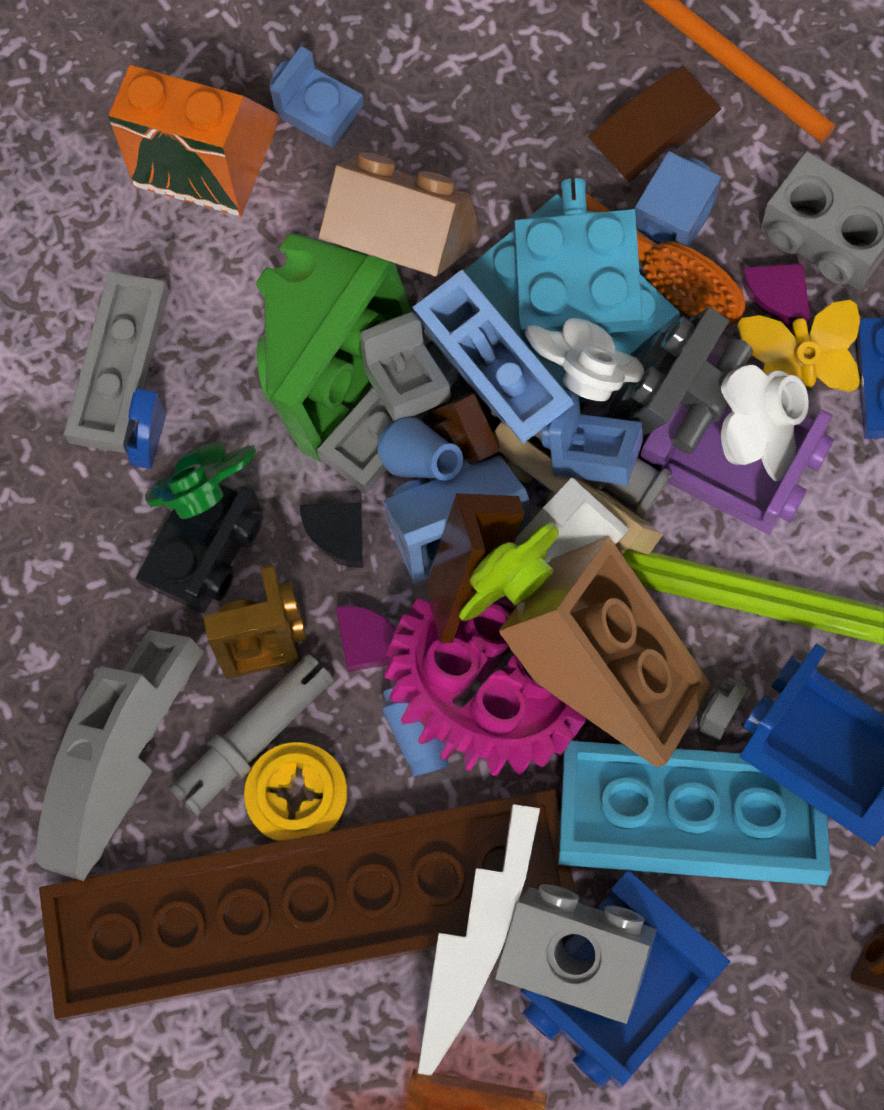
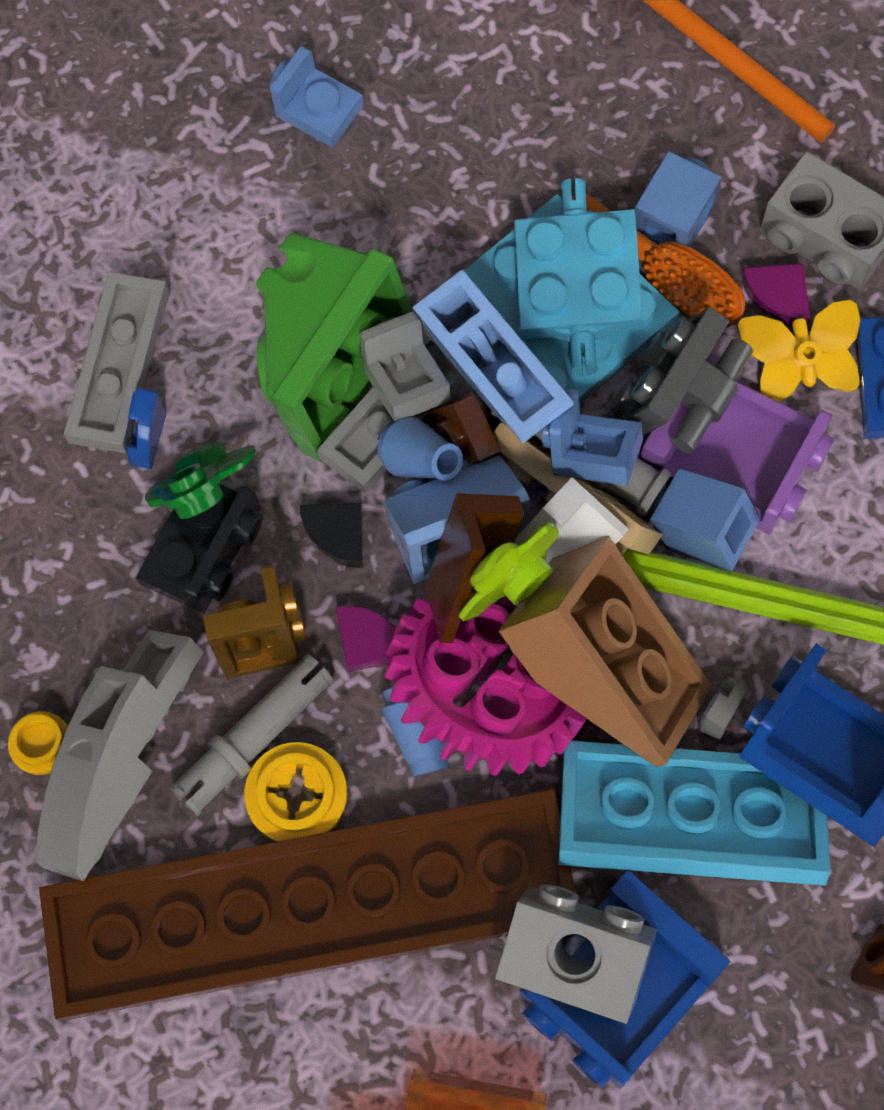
(36, 742): none -> yellow plate
(191, 139): orange slope -> none
(398, 215): slope -> none
(466, 962): white slope -> none
(587, 357): white plate -> none
(654, 120): reddish brown slope -> none
(705, 519): none -> medium blue brick
(762, 418): white plate -> none

